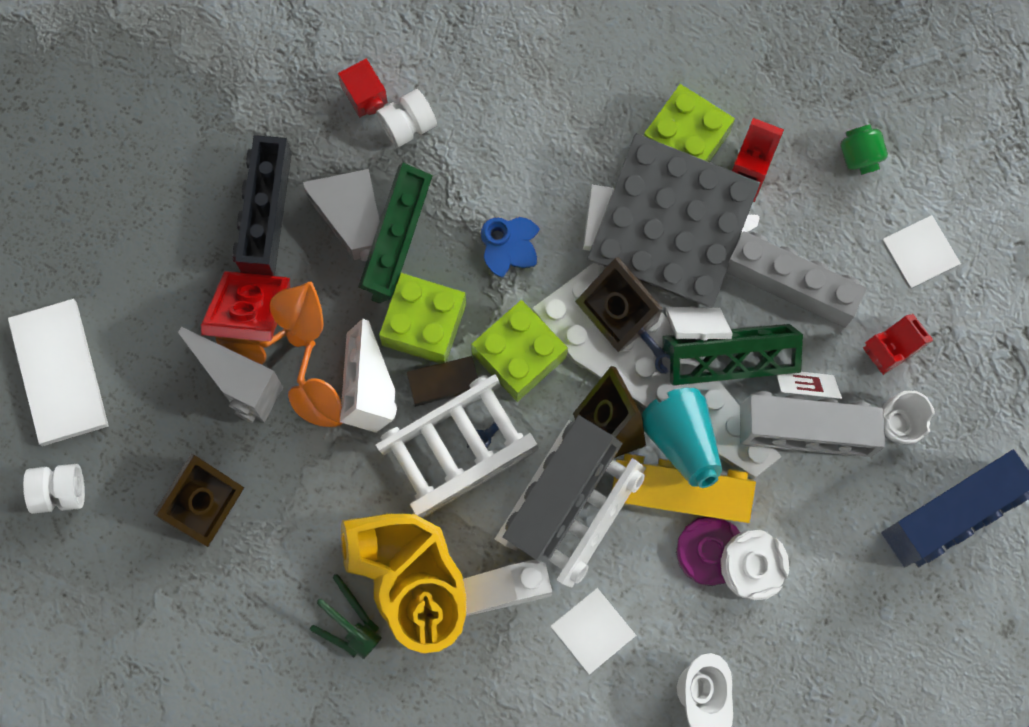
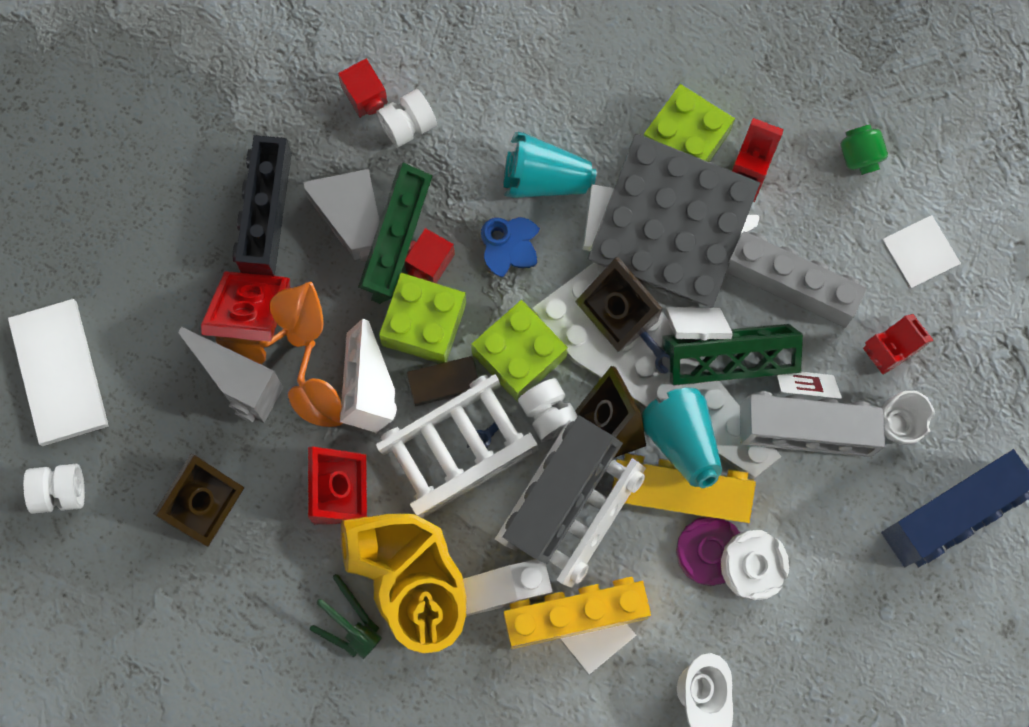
(336, 485): none -> red slope
(429, 256): none -> red brick
(544, 170): none -> teal cone
(547, 408): none -> white wheel
(576, 614): none -> yellow brick

